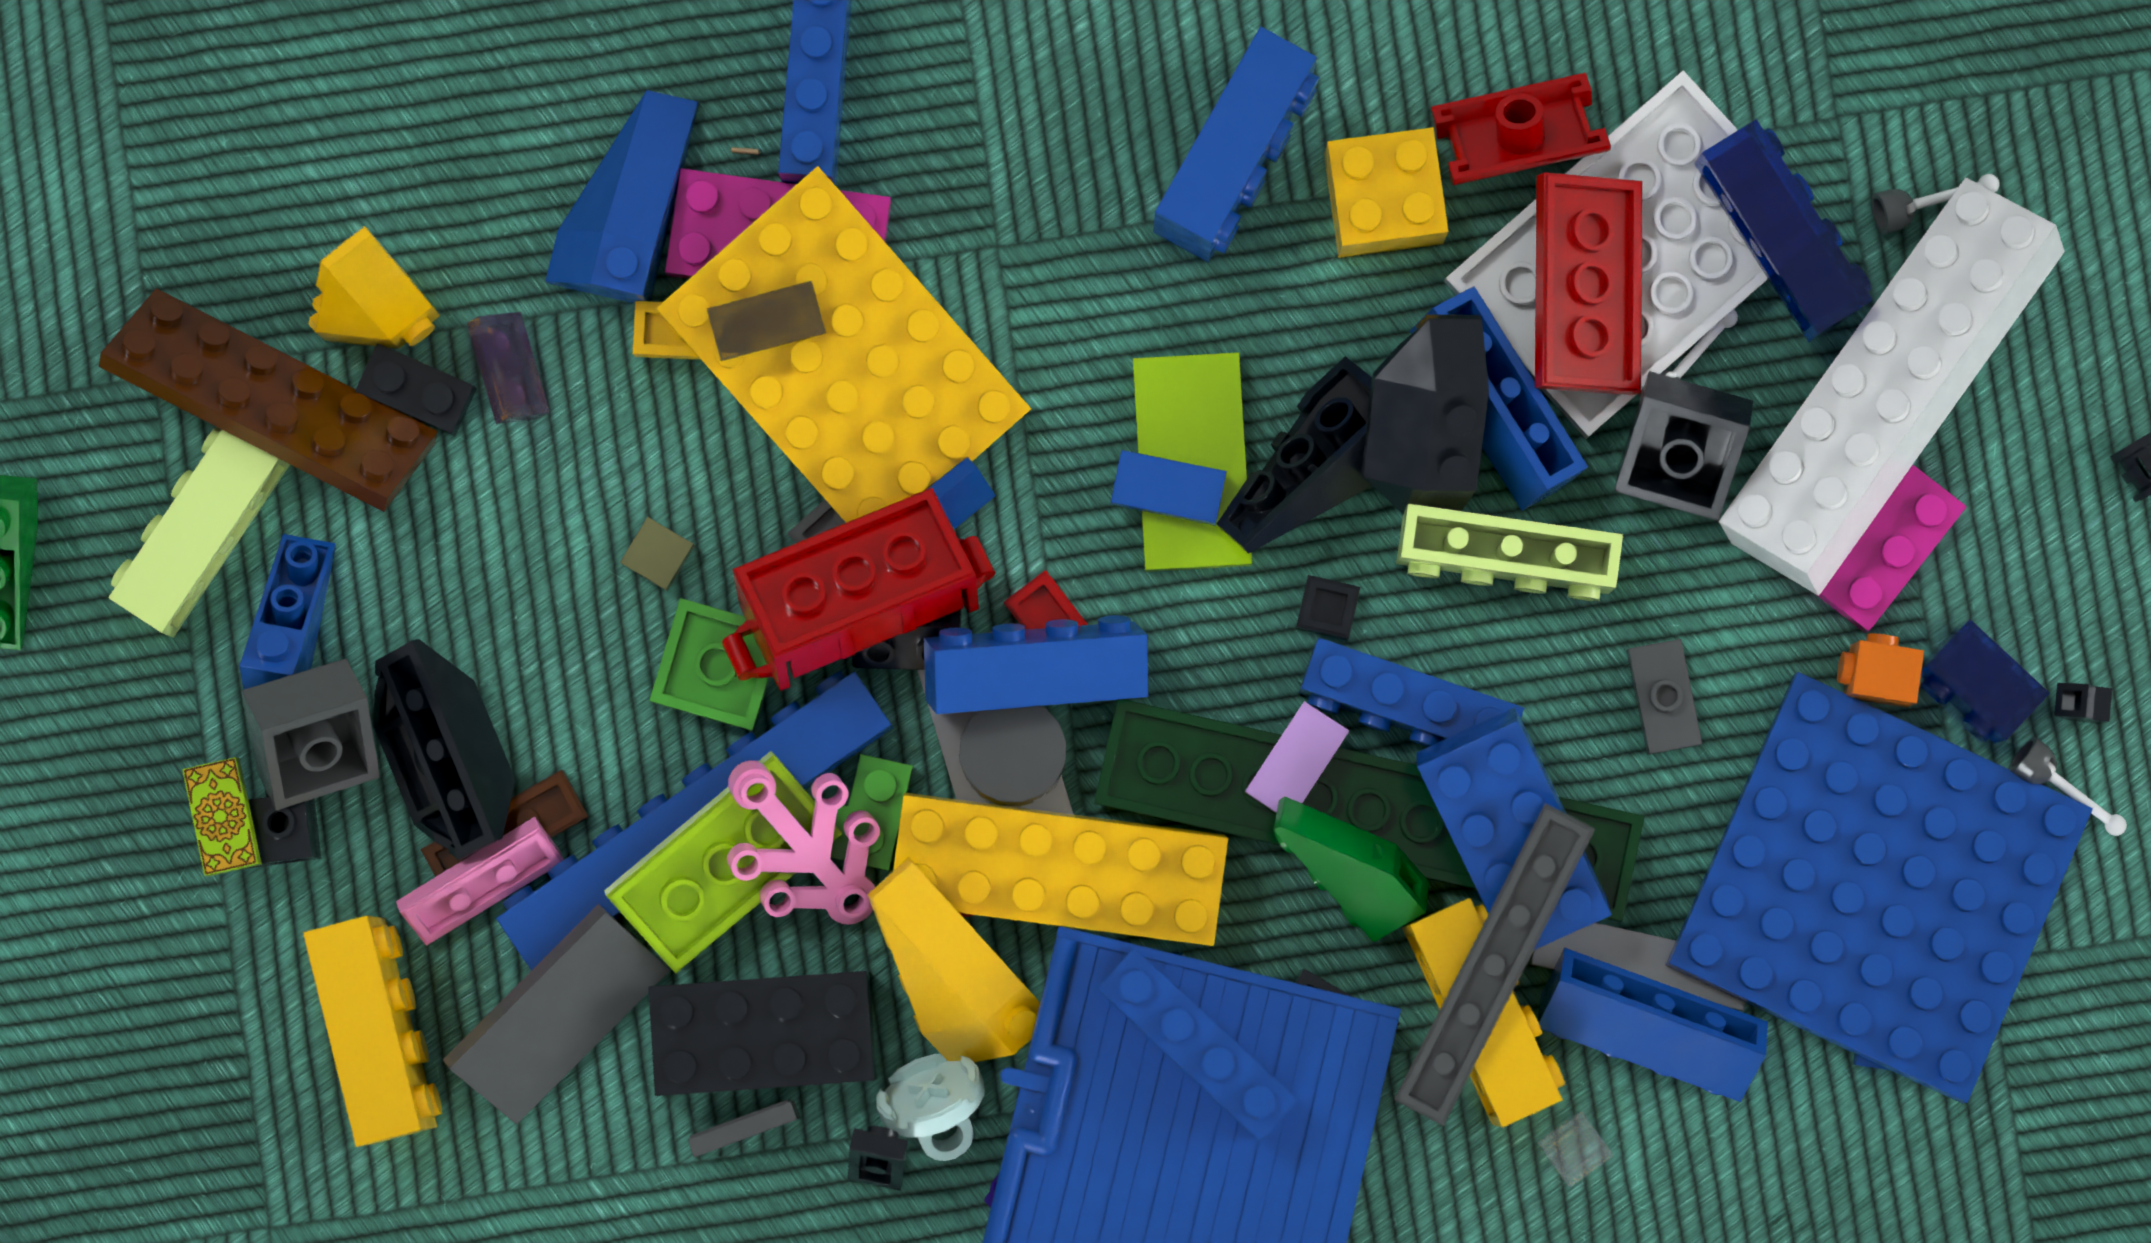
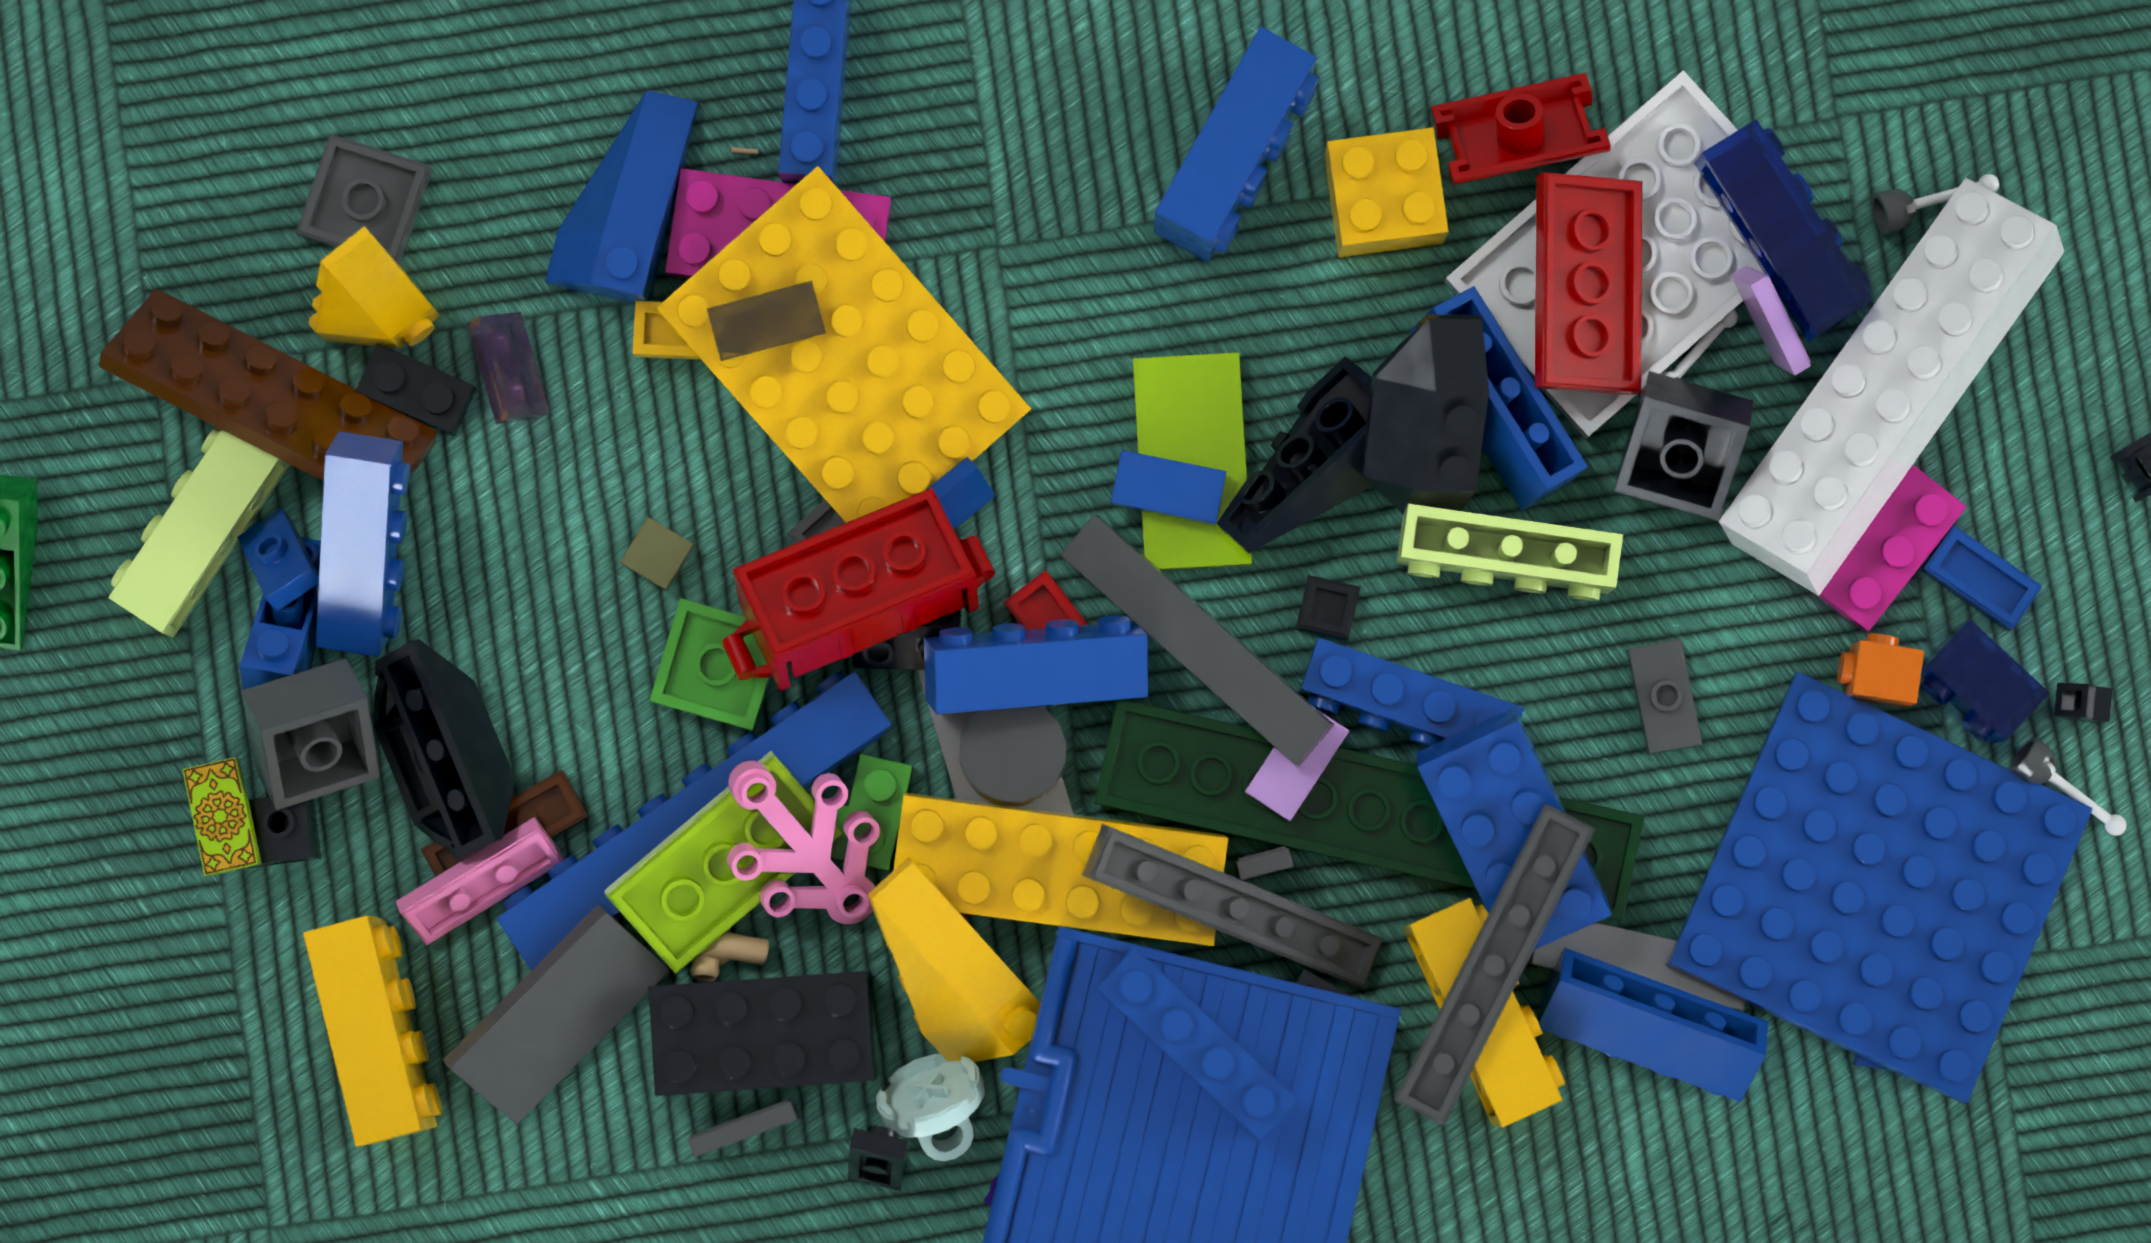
(279, 559): none -> blue plate
(360, 543): none -> brick
(361, 189): none -> dark grey tile
(726, 948): none -> tan arm
(1197, 640): none -> dark grey tile
(1232, 906): none -> dark grey tile
(1263, 863): none -> dark grey tile
(1360, 870): green slope -> none
(1575, 1149): clear tile -> none
(1771, 320): none -> lavender tile
(1981, 578): none -> blue tile

